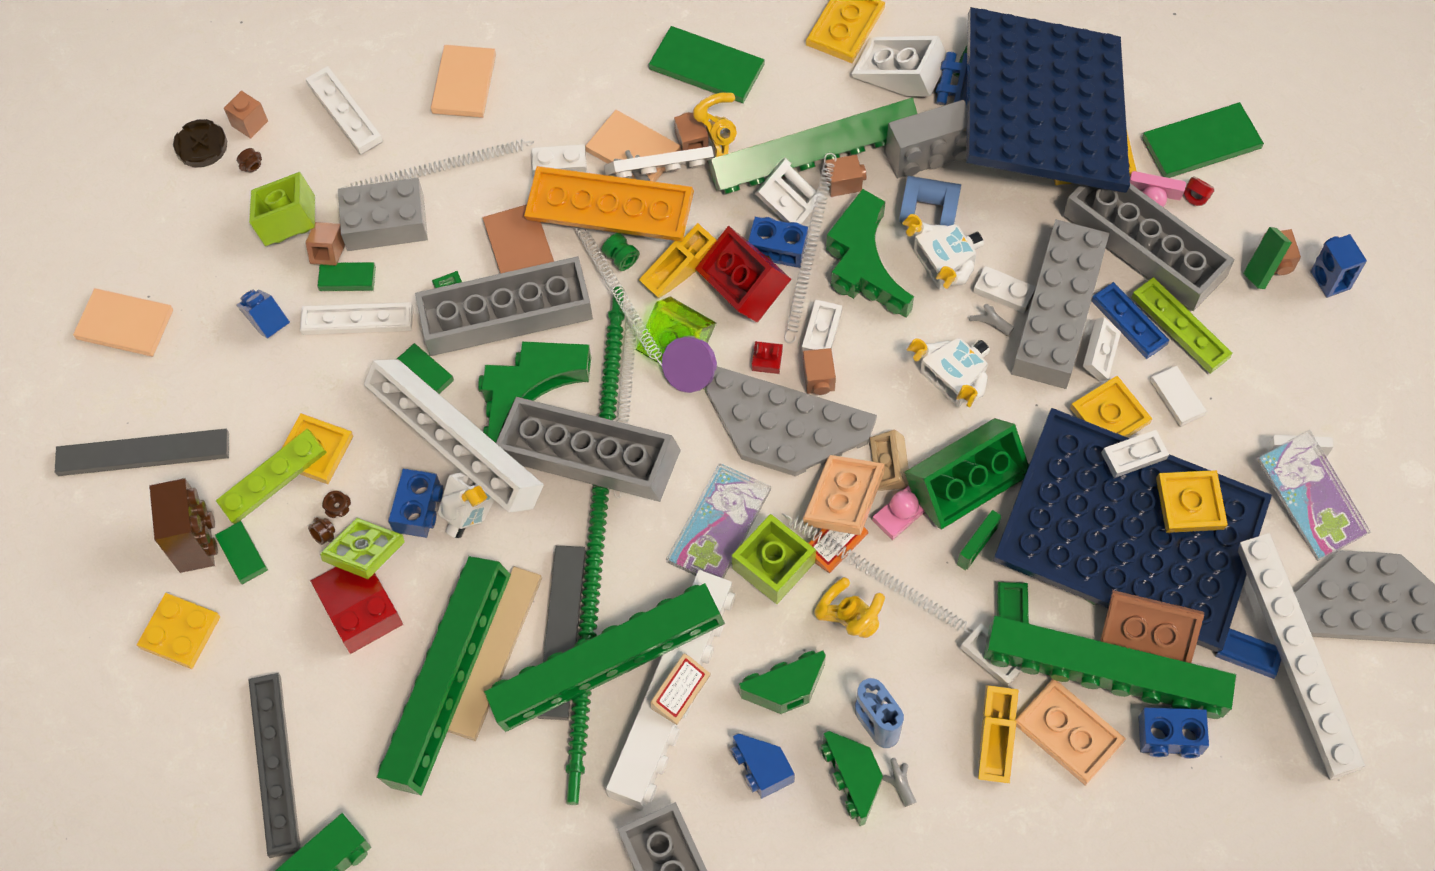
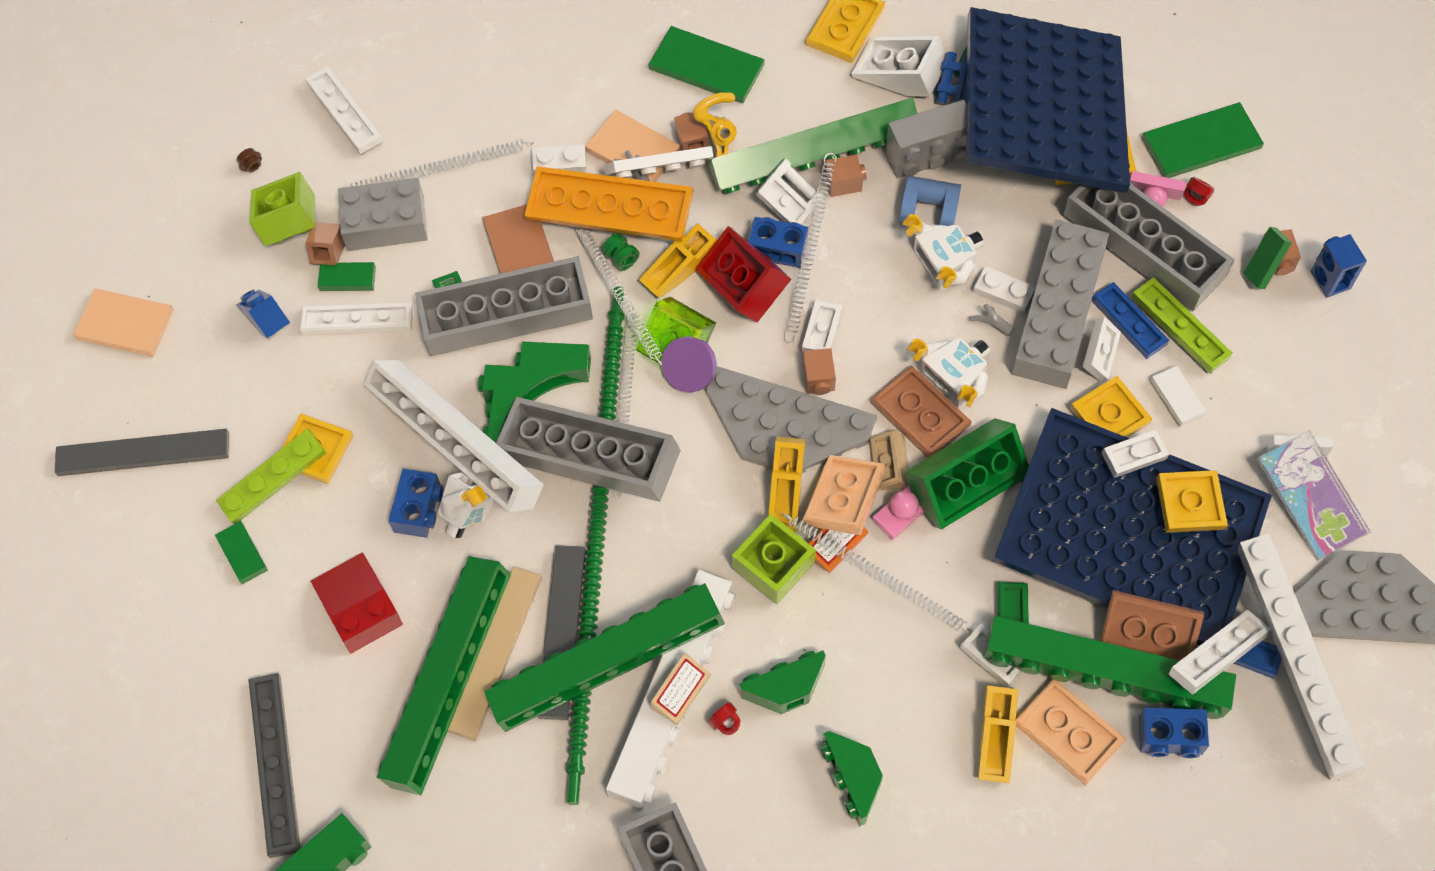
(178, 630): yellow plate -> none
(182, 525): reddish brown brick -> none
(200, 143): dark brown tile -> none
(246, 114): nougat brick -> none
(322, 530): reddish brown plate -> none
(336, 497): reddish brown plate -> none
(362, 548): lime piece -> none
(426, 368): green tile -> none
(463, 81): light nougat tile -> none
(719, 522): clear tile -> none
(721, 716): none -> red tile
(765, 765): blue slope -> none
(767, 357): red tile -> none
(787, 479): none -> yellow slope
(851, 611): yellow piece -> none
(860, 265): green arch -> none
(885, 717): medium blue connector -> none
(900, 782): light grey bar -> none
(921, 412): none -> nougat tile
(979, 540): green tile -> none
(1219, 652): none -> white plate

